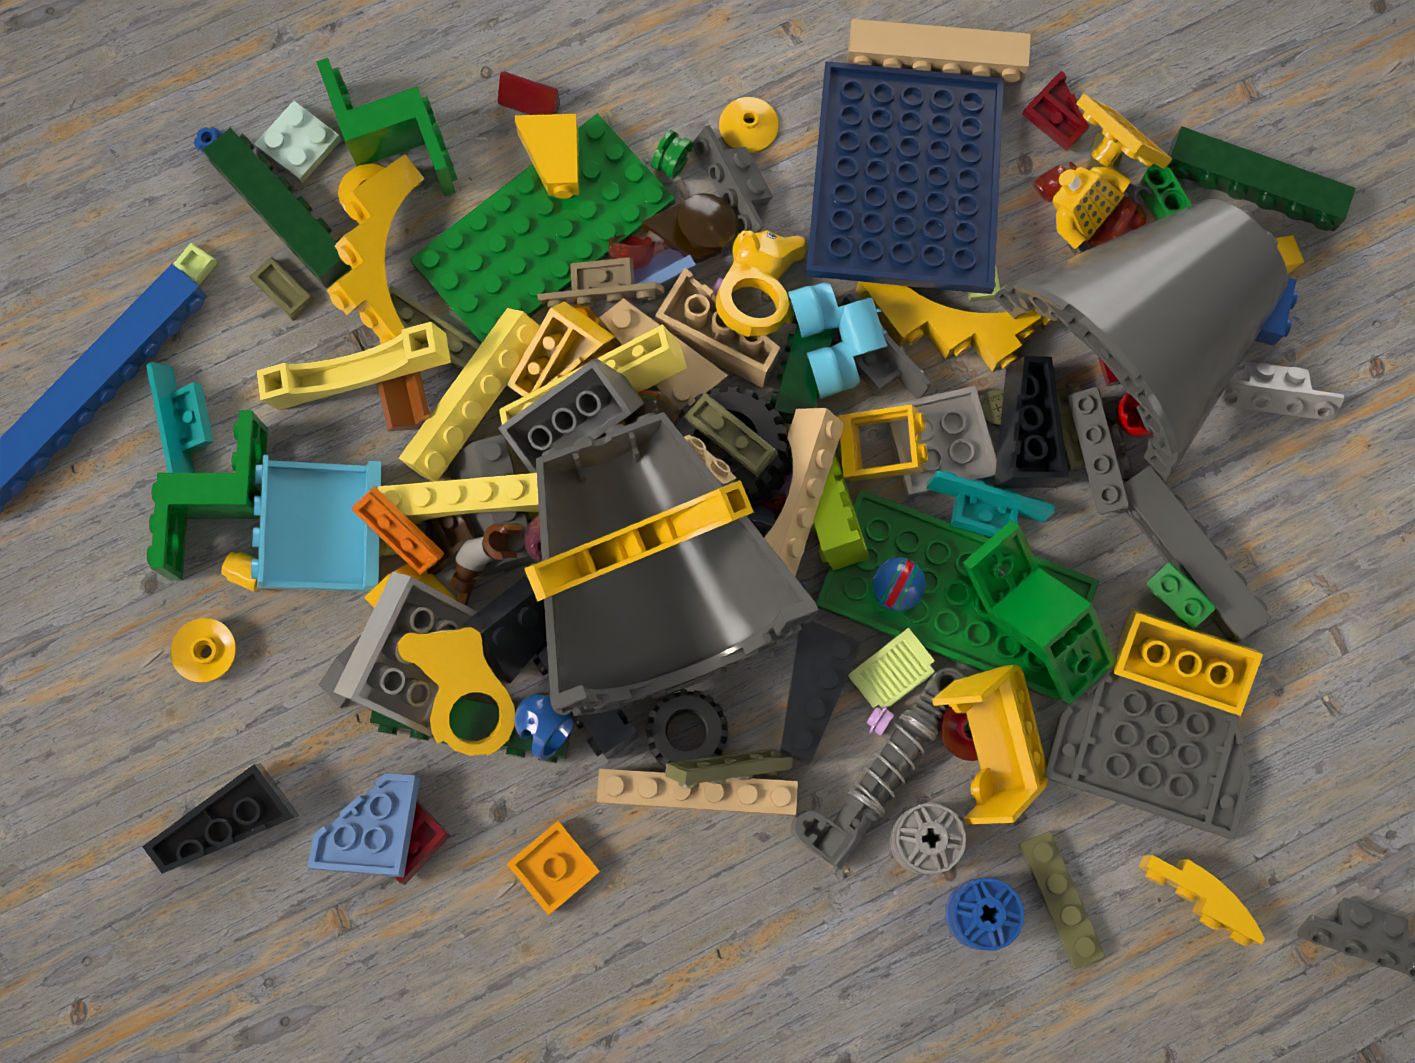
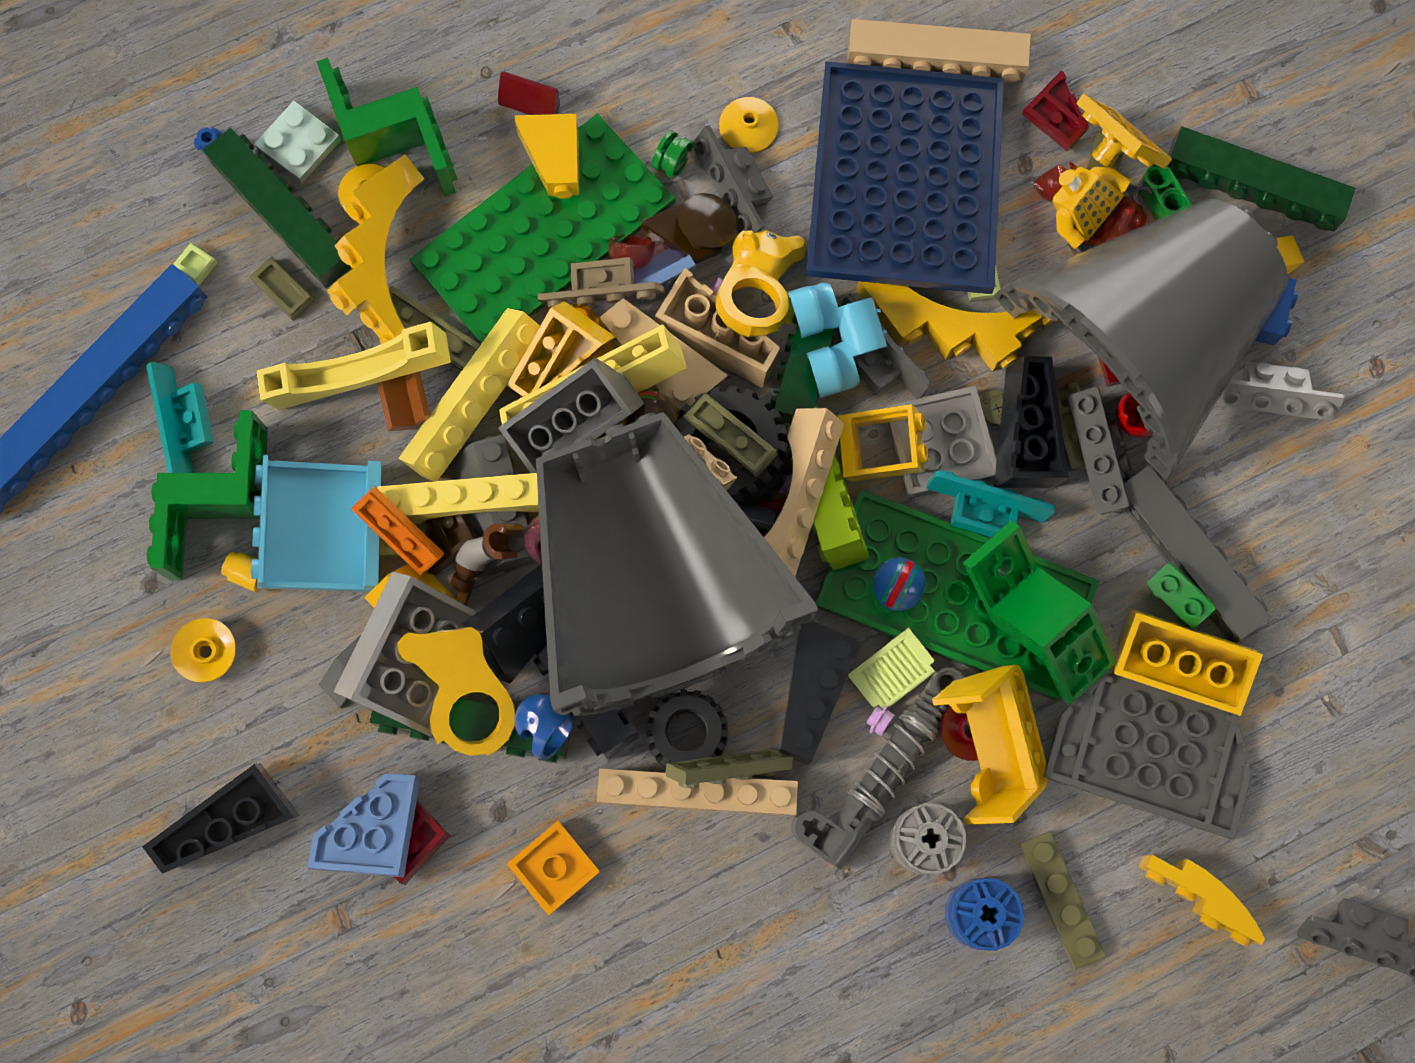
(638, 540): yellow arch -> none

